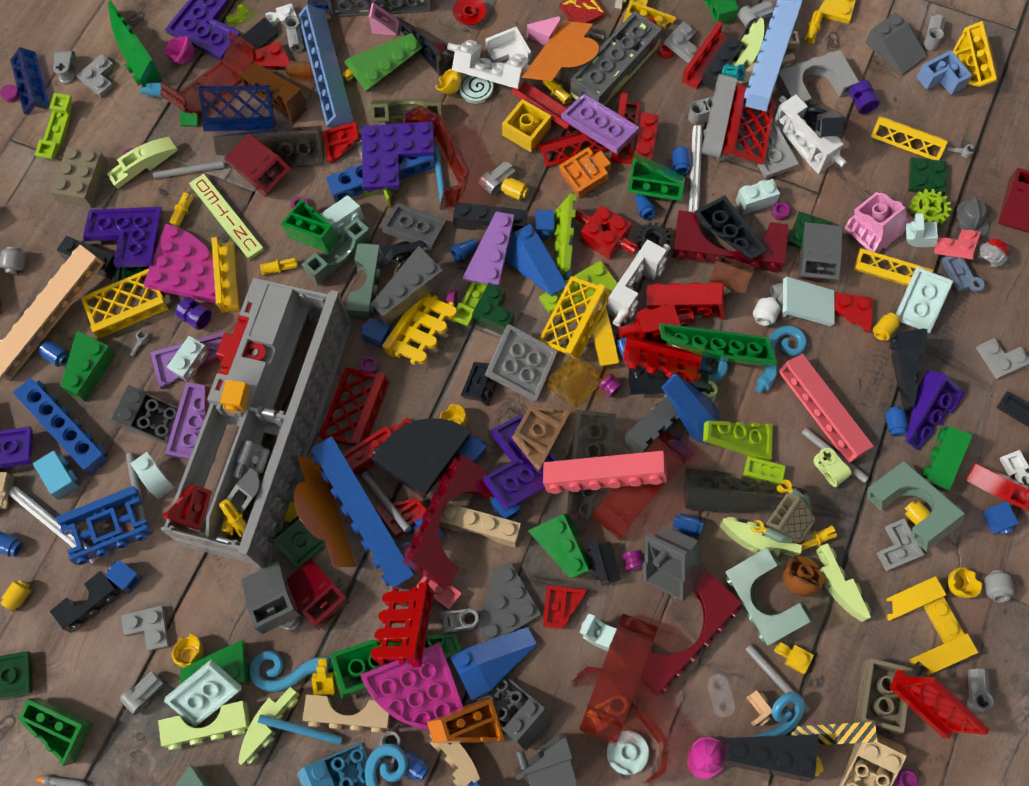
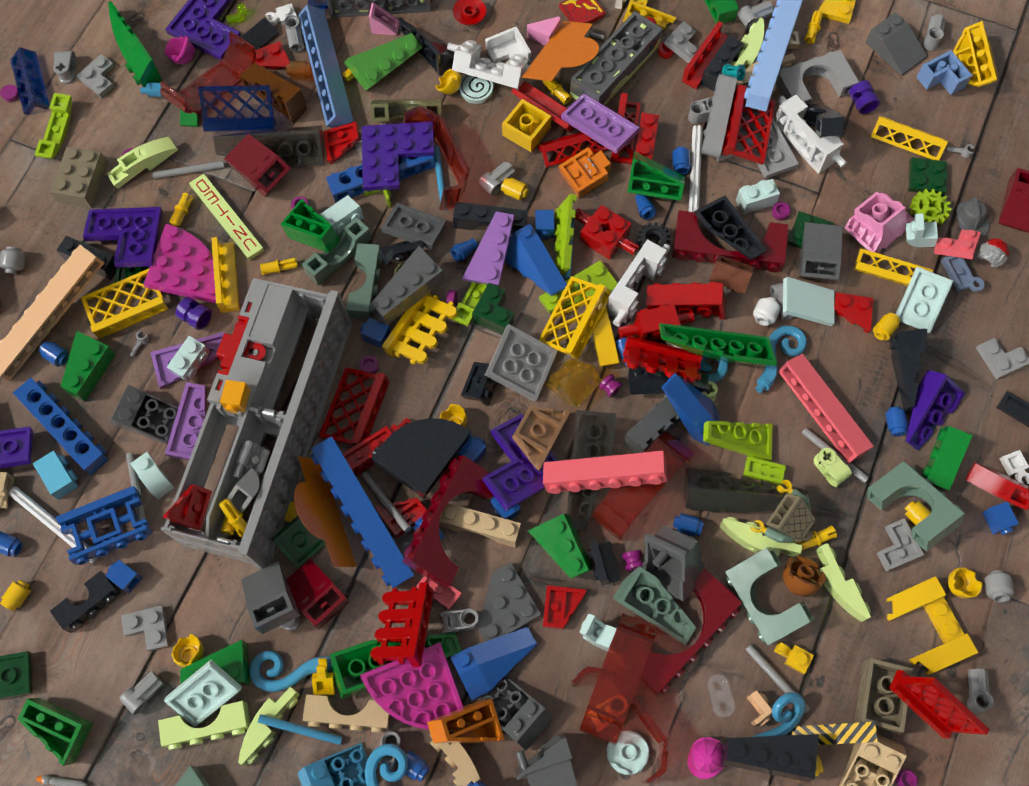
(650, 600): none -> sand green wedge

